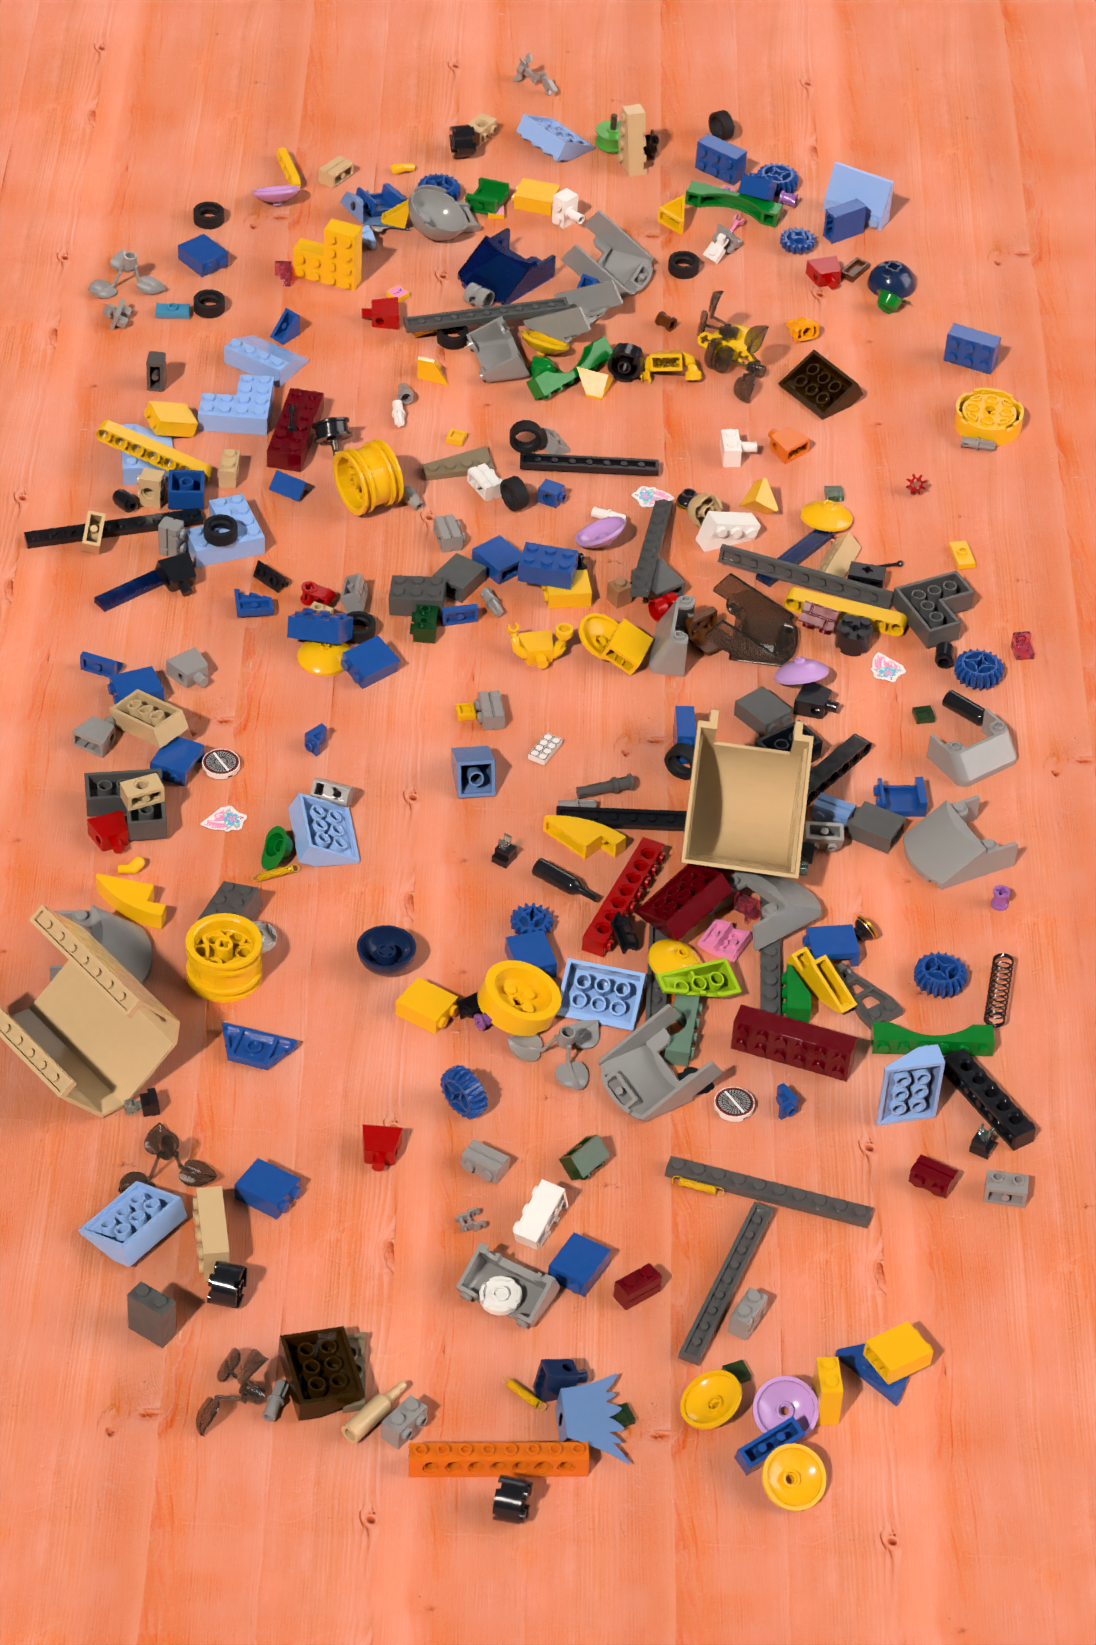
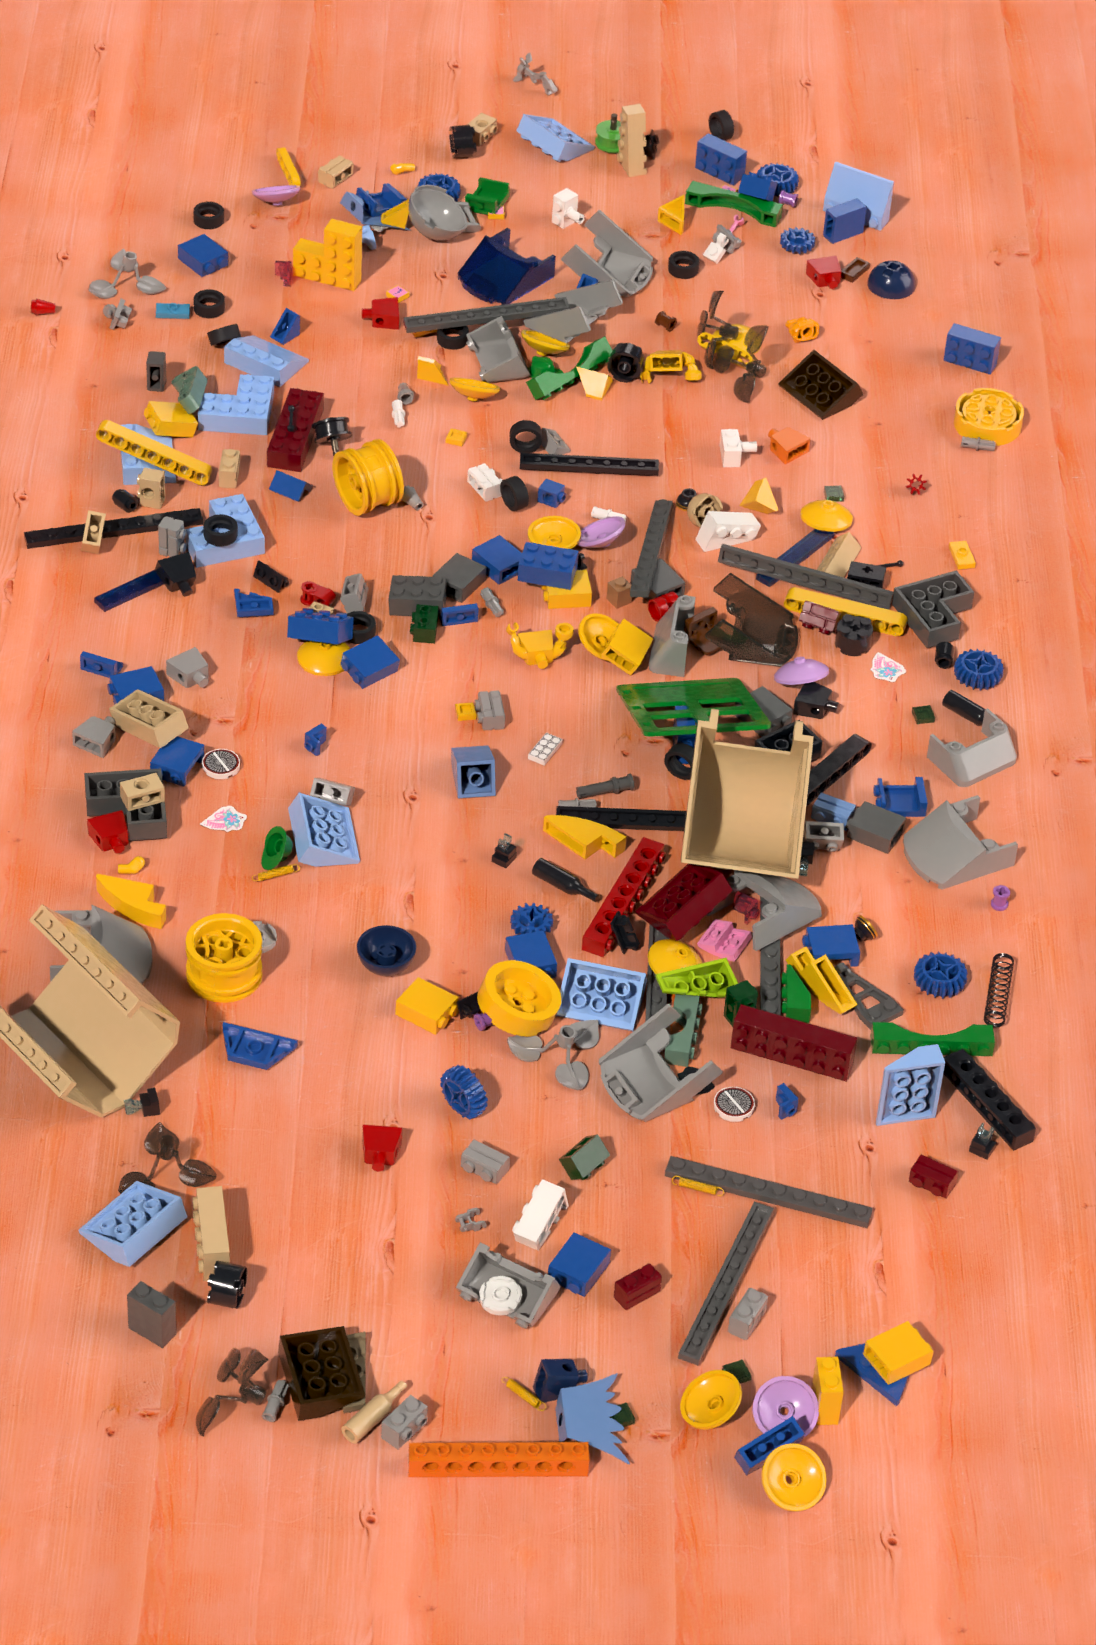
(42, 307): none -> red cone
(186, 489): blue brick -> none
(191, 388): none -> sand green beam
(223, 334): none -> black tyre
(234, 899): dark grey brick -> none
(267, 1188): blue brick -> none
(448, 533): light grey brick -> none
(457, 464): dark tan wing -> none
(474, 388): none -> yellow dish
(478, 296): light grey wheel -> none
(511, 1499): black brick -> none
(535, 196): yellow brick -> none
(555, 532): none -> yellow dish
(647, 496): sticker -> none
(690, 694): none -> green door
(739, 994): none -> dark green brick
(888, 301): green piece -> none
(1006, 1188): light grey brick -> none
(1021, 645): clear pink bracket -> none

